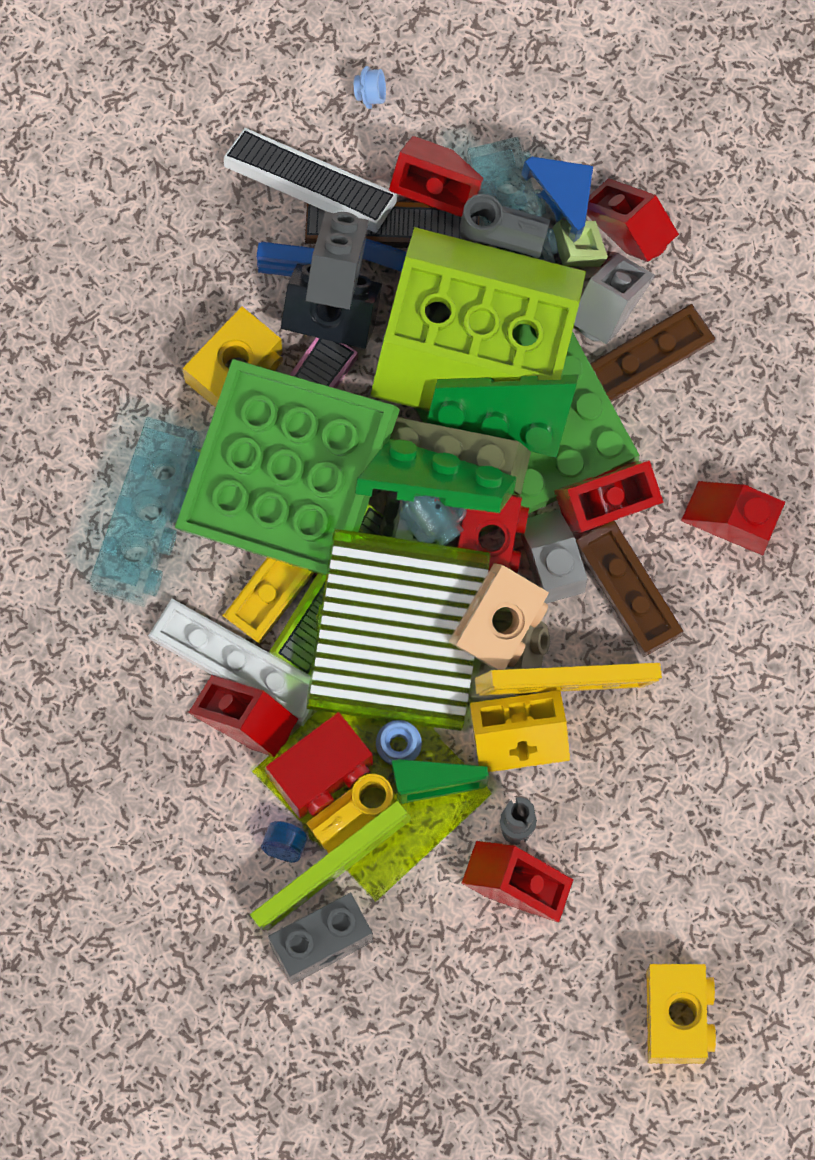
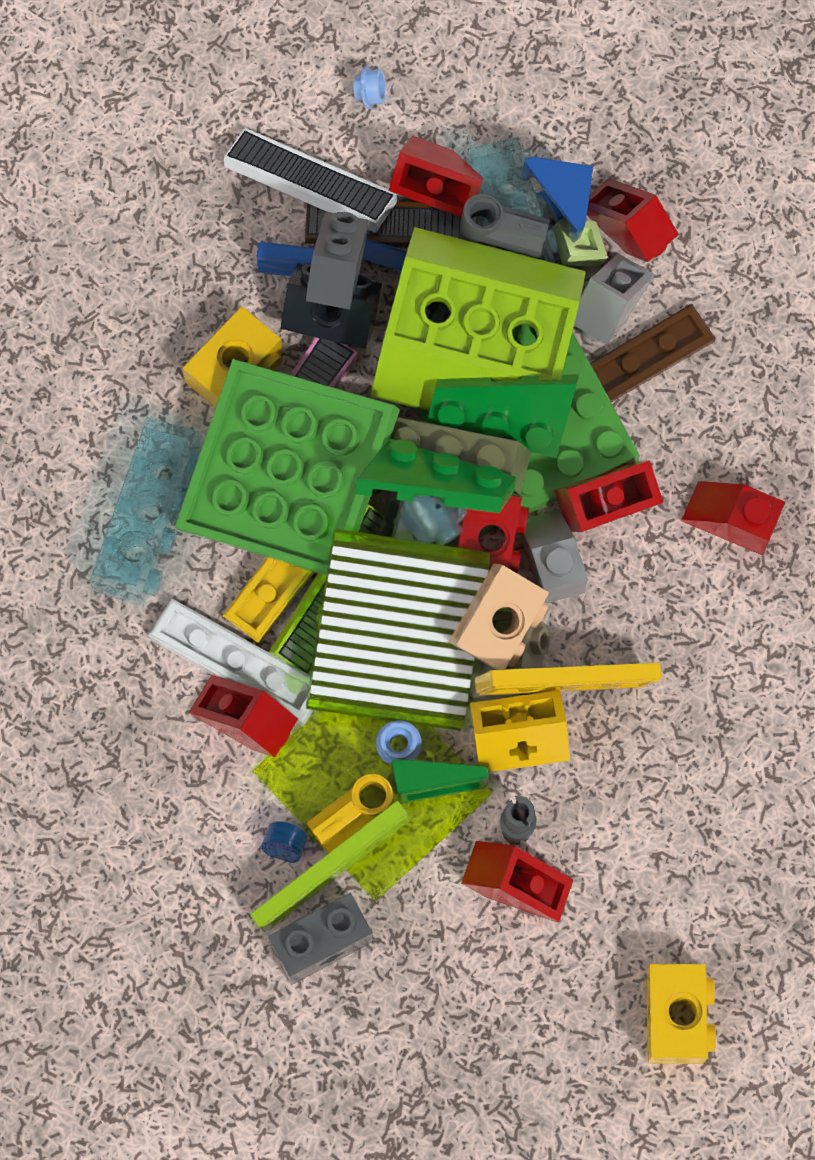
(320, 766): red brick -> none
(629, 588): reddish brown plate -> none

